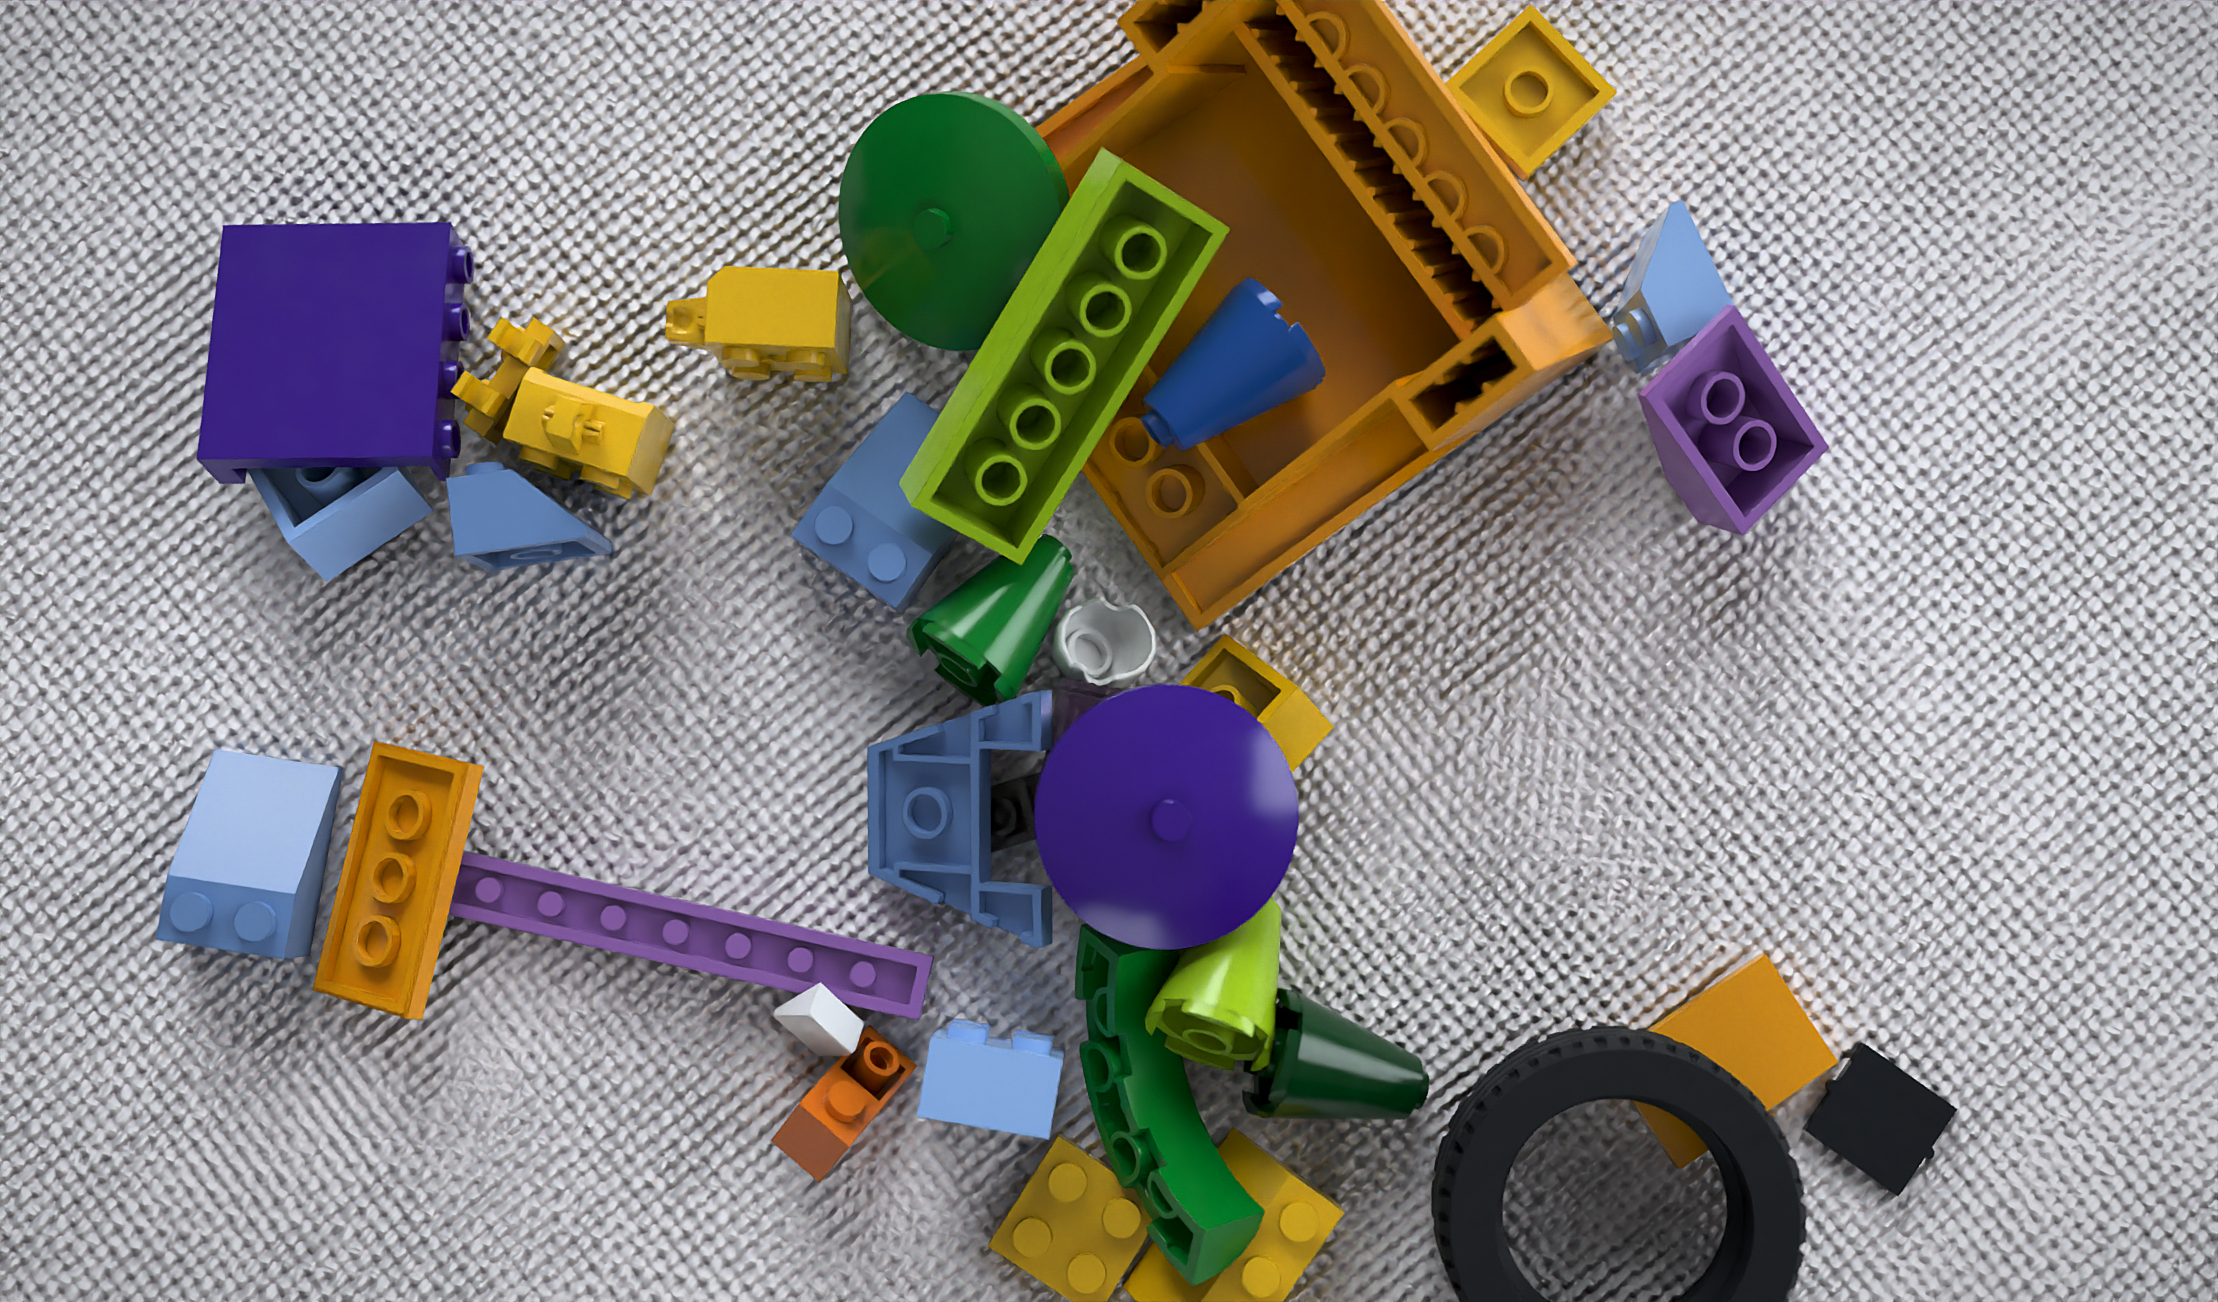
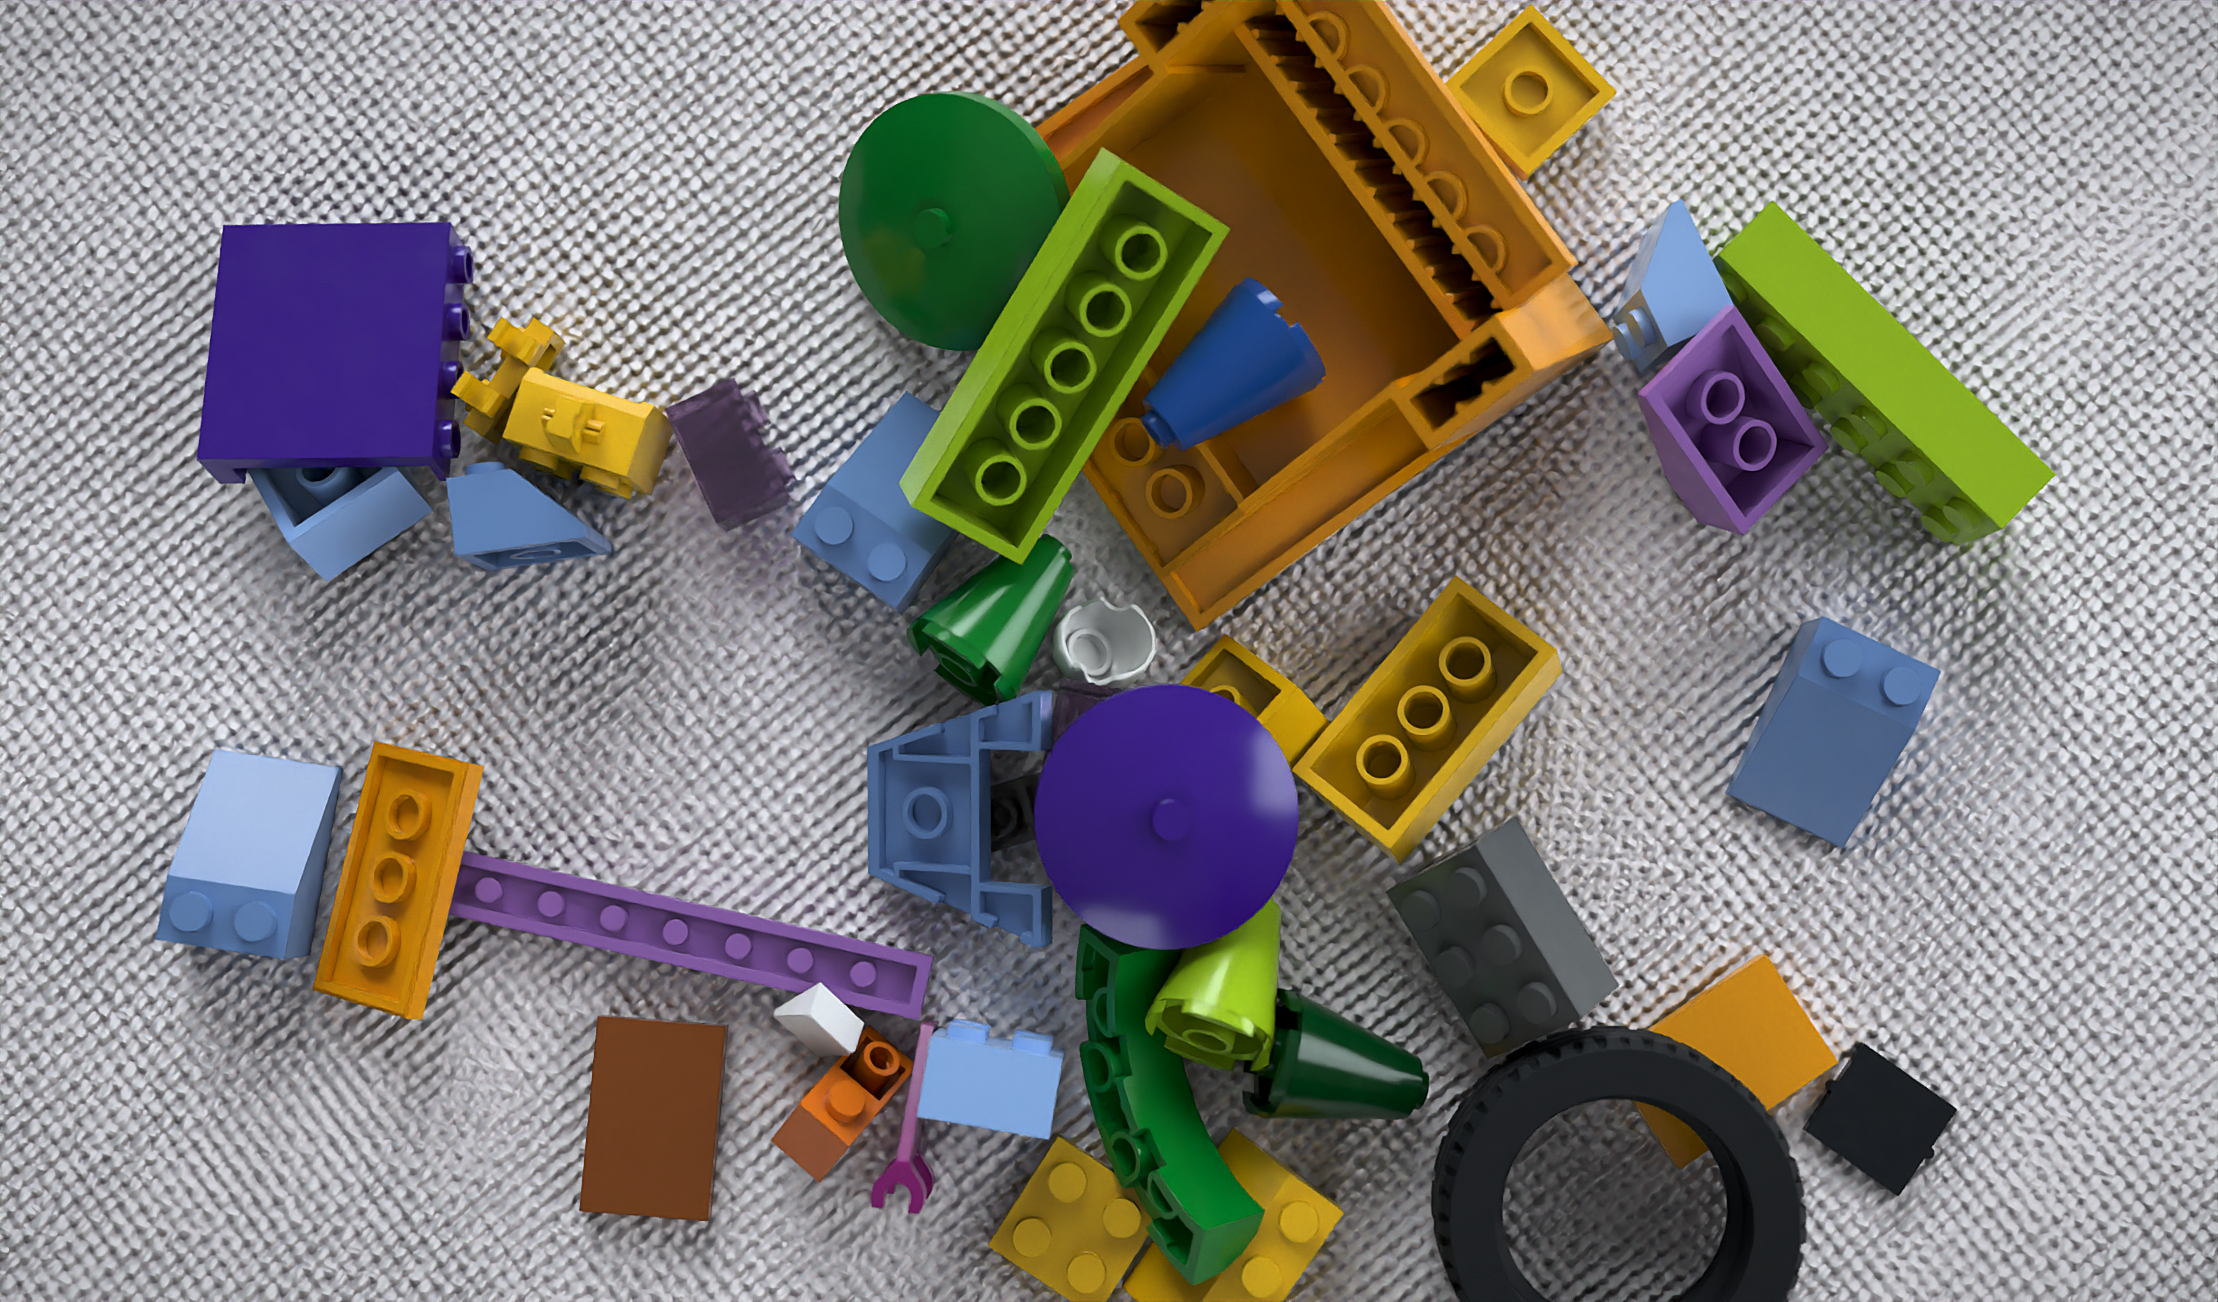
(654, 1118): none -> dark orange tile
(731, 455): none -> clear purple brick
(769, 322): yellow hinge -> none
(910, 1165): none -> magenta flag
(1429, 719): none -> yellow slope
(1503, 939): none -> dark grey piece
(1831, 729): none -> medium blue slope
(1877, 383): none -> lime brick

